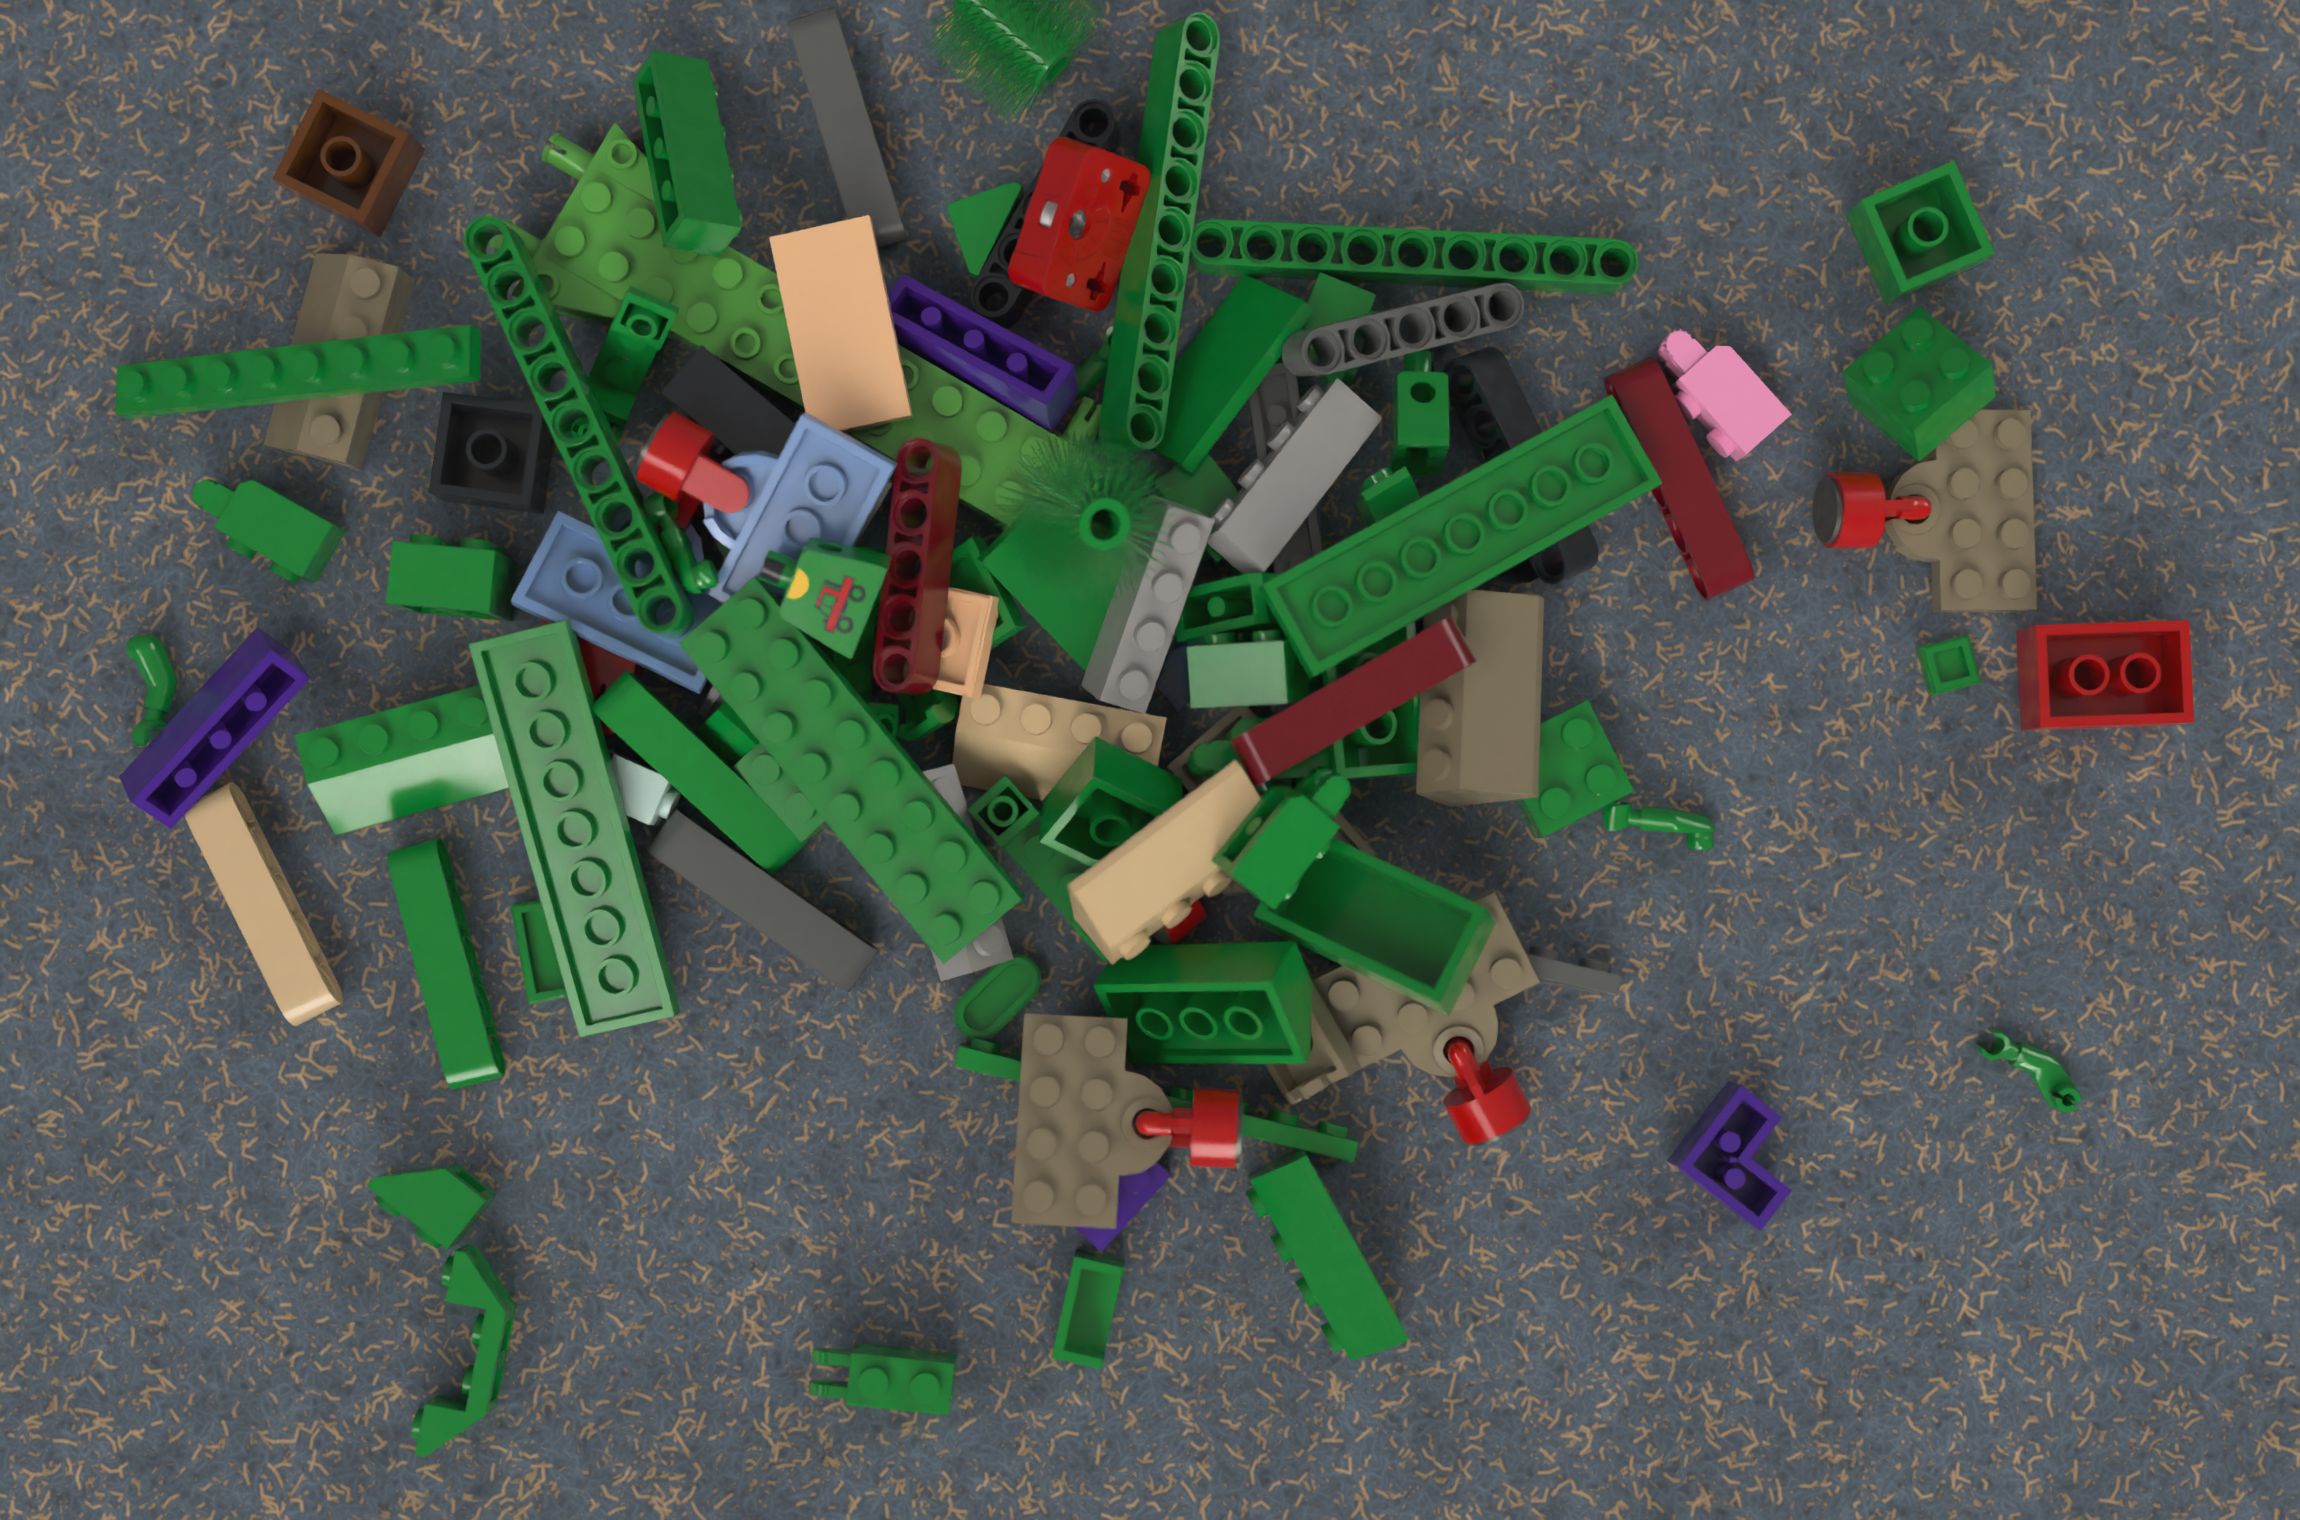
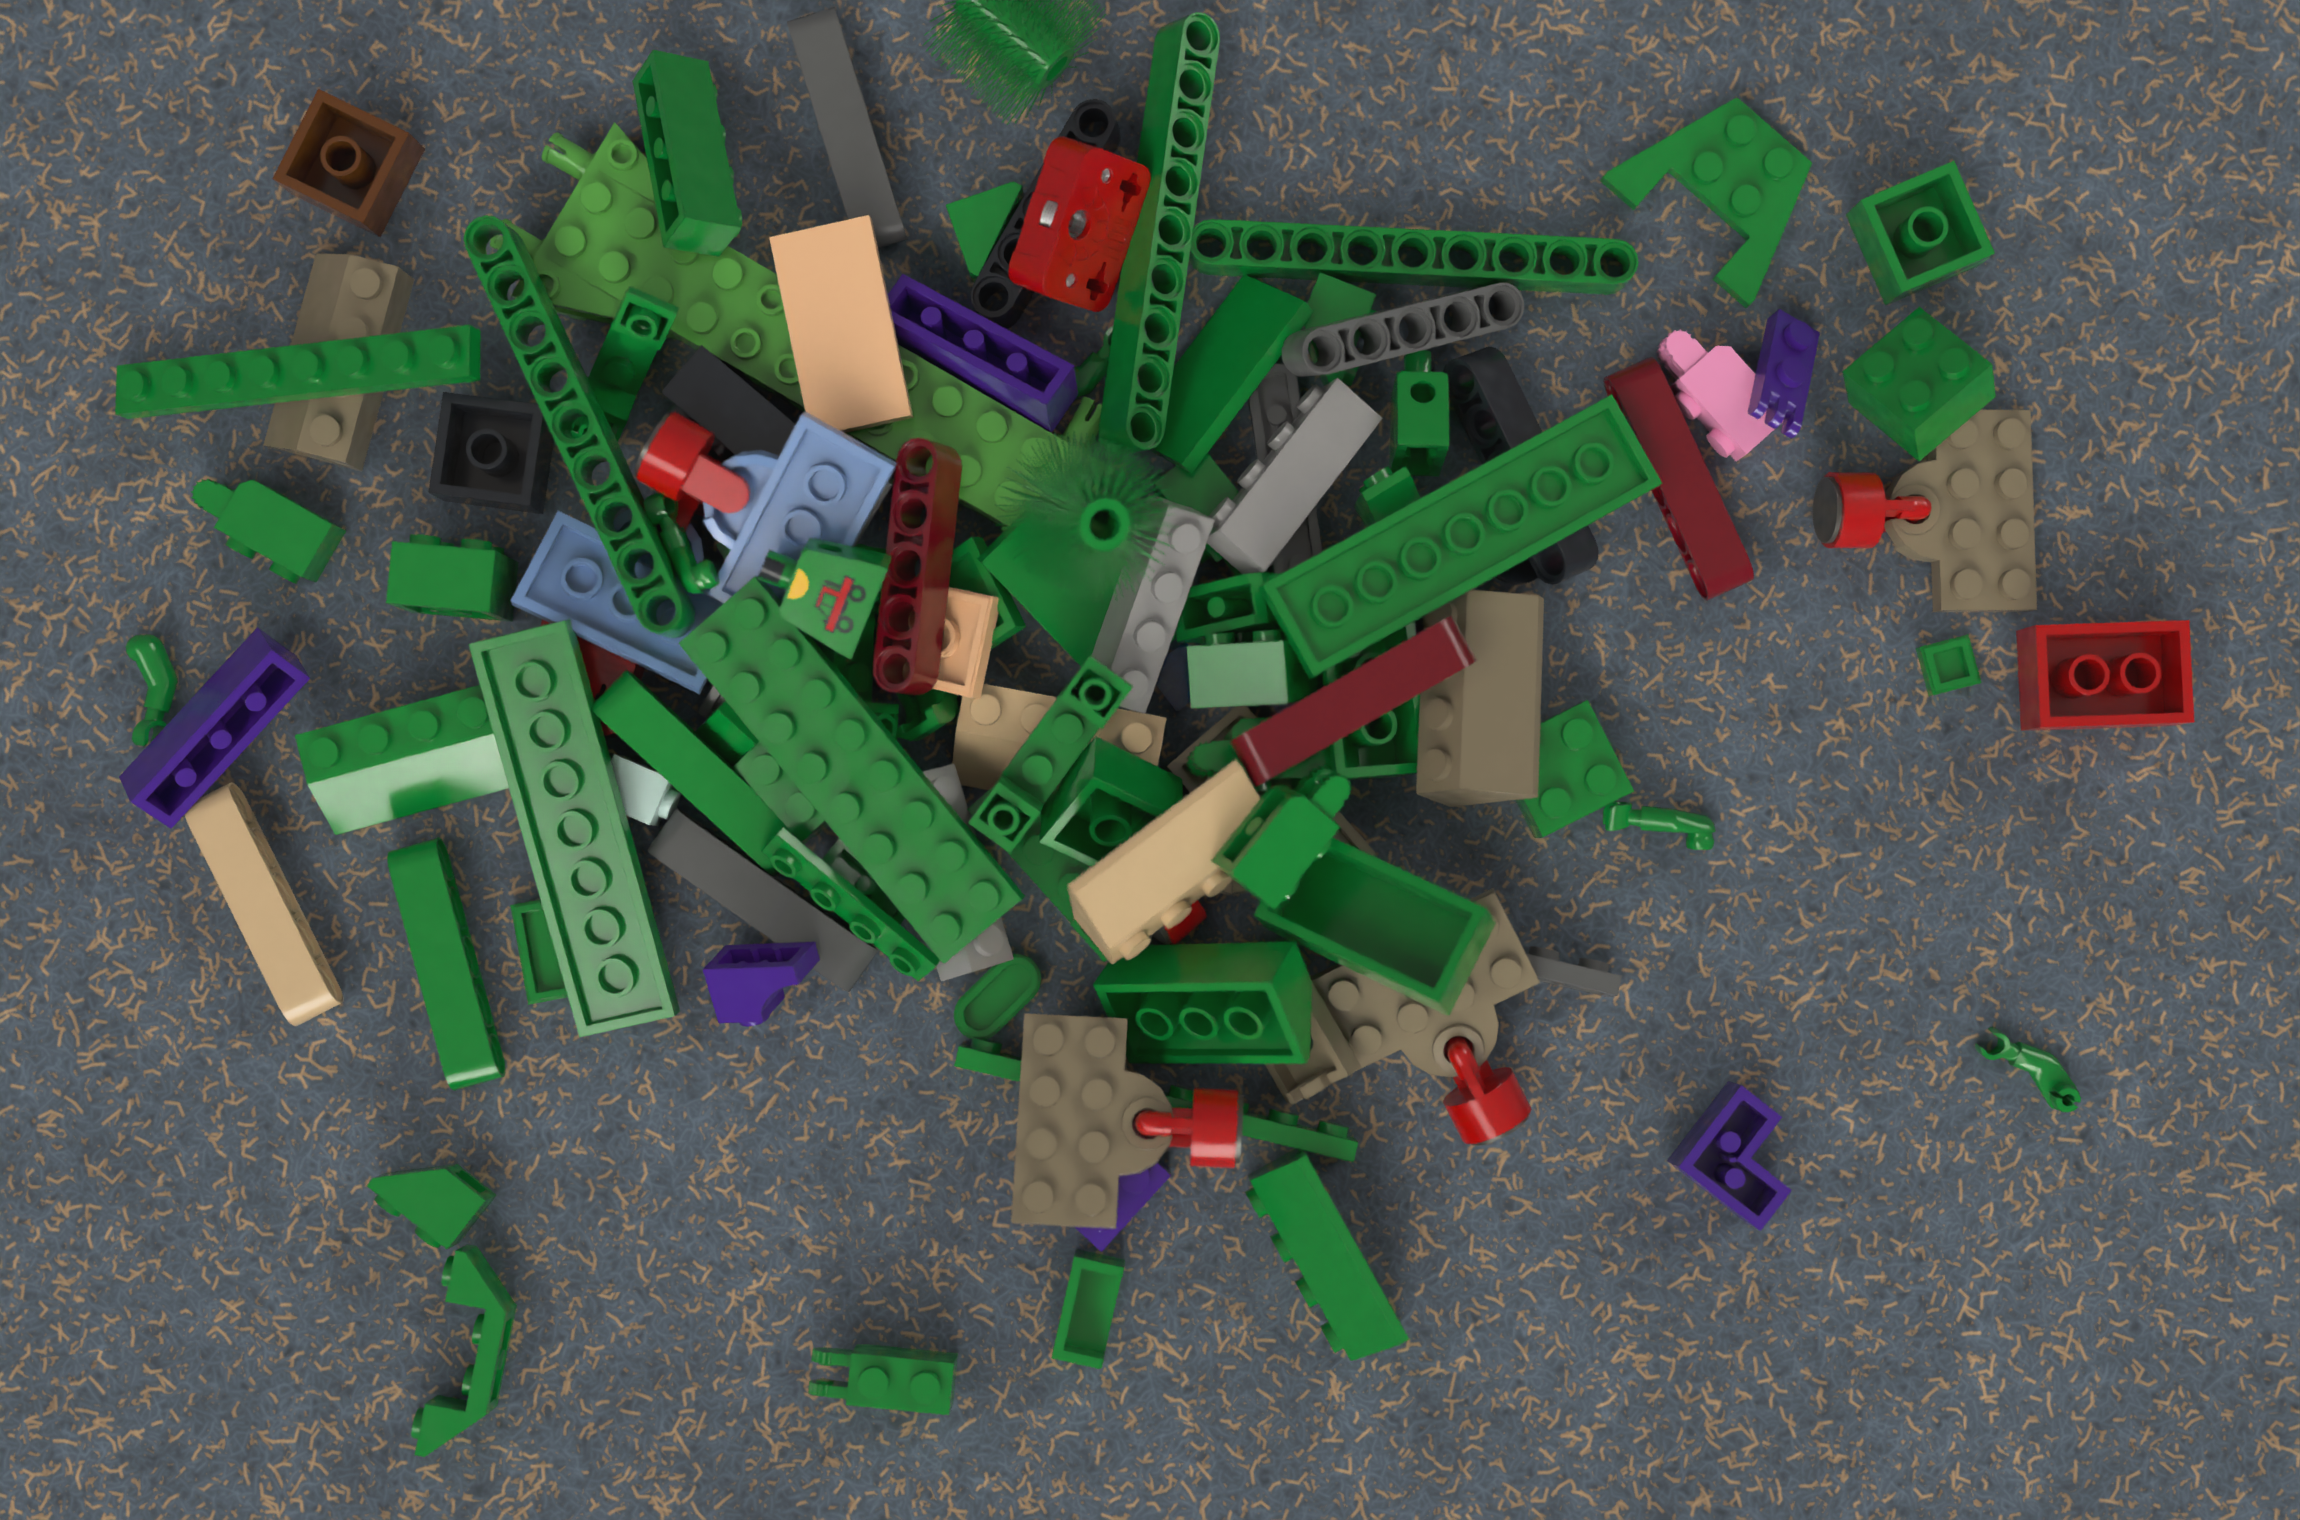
(750, 978): none -> dark purple arch
(846, 888): none -> green bracket
(1049, 753): none -> green slope
(1738, 172): none -> green wing
(1784, 372): none -> dark purple hinge

